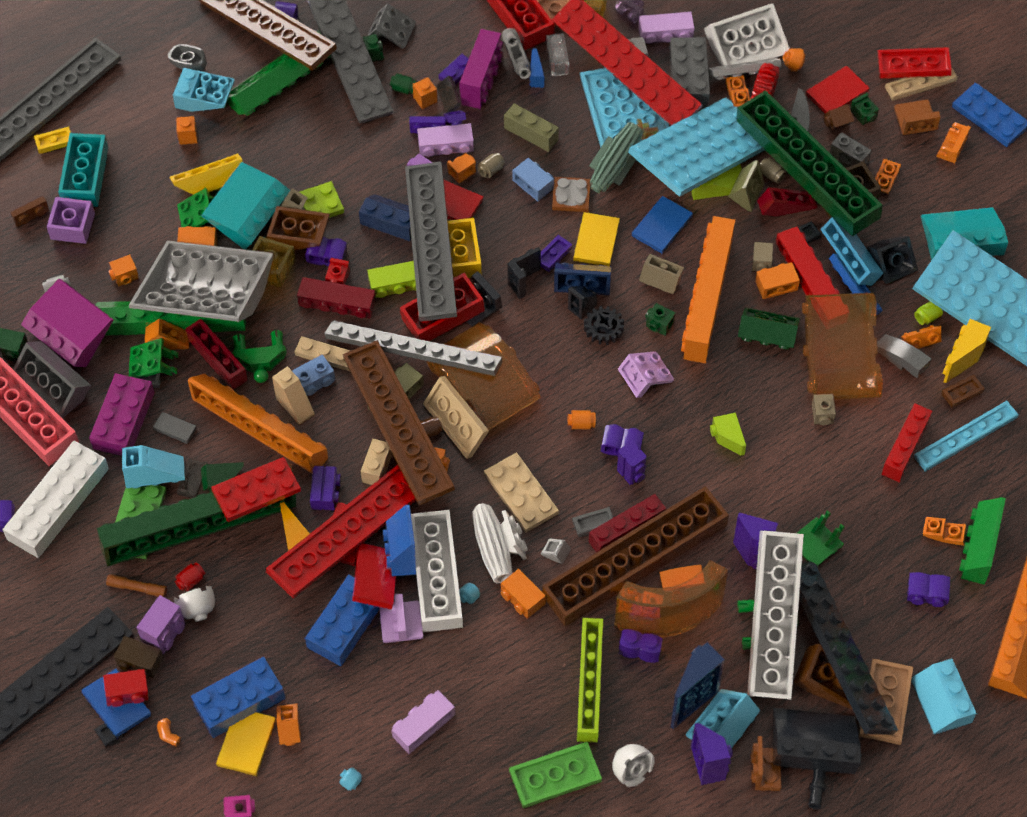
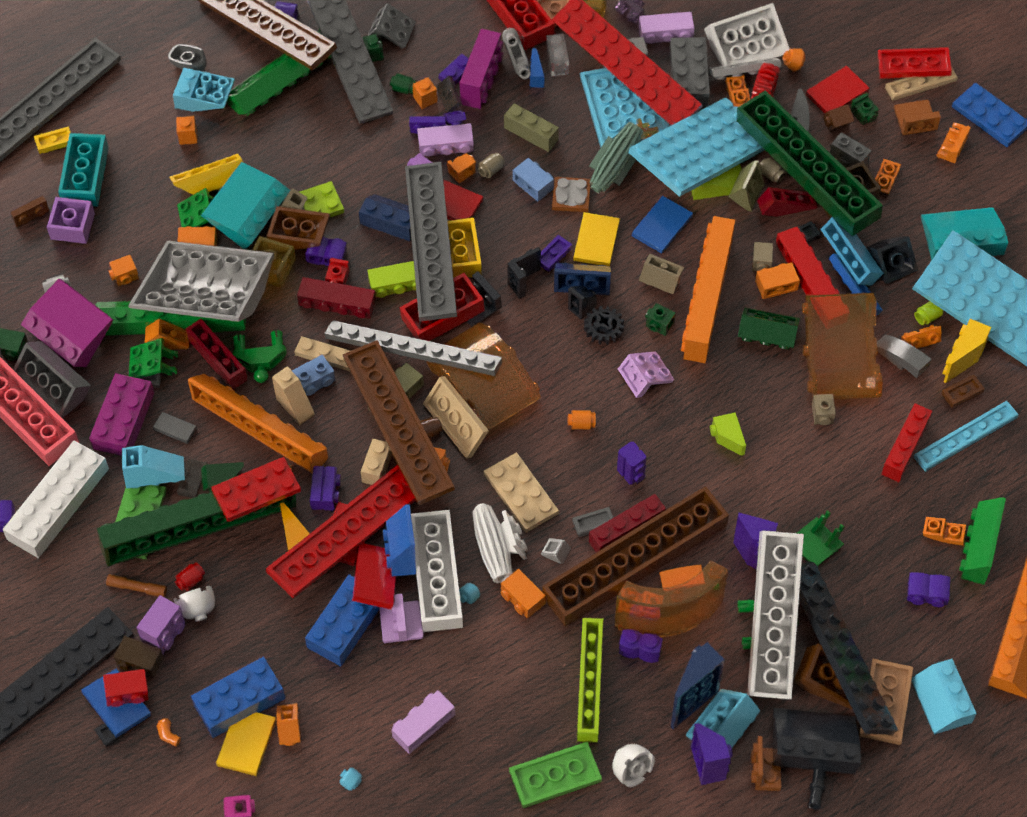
(618, 437): dark purple brick -> none

